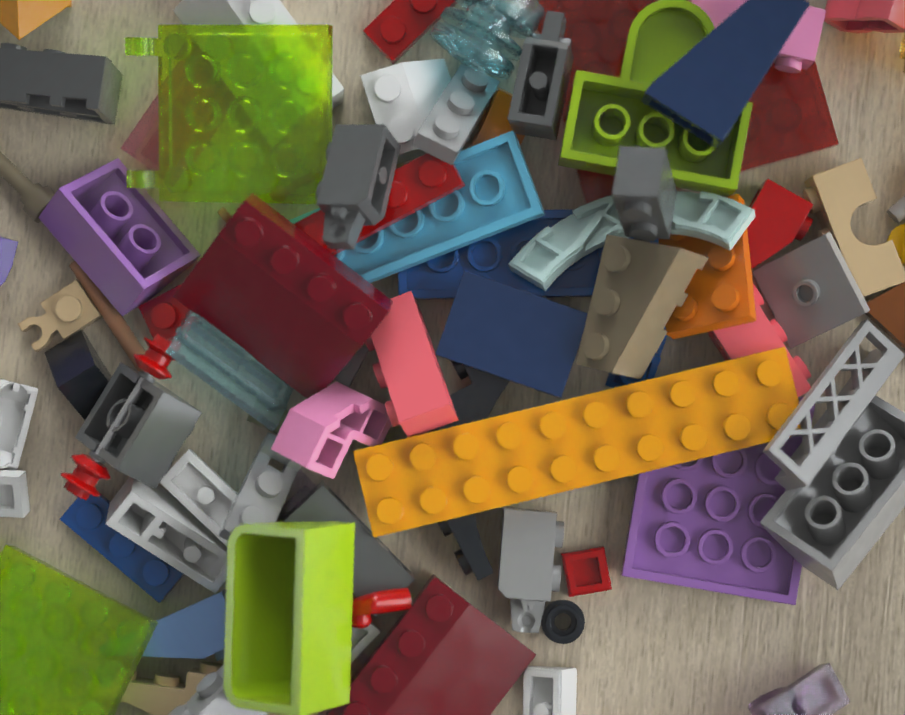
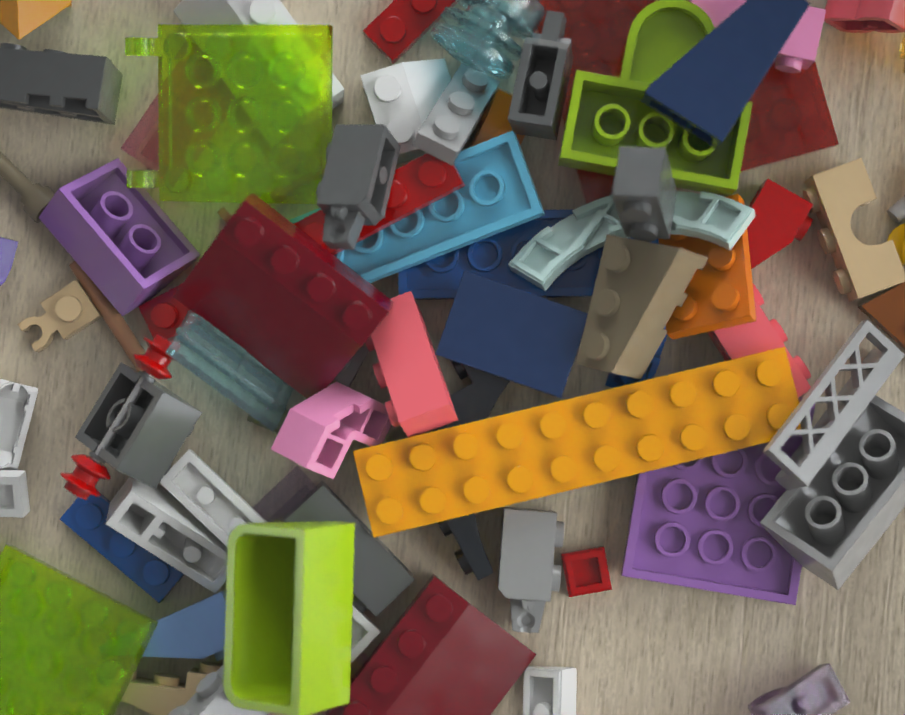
(78, 372): black slope -> none
(262, 489): light grey plate -> none
(379, 602): red arm -> none
(566, 635): black plate -> none
(811, 290): light grey plate -> none

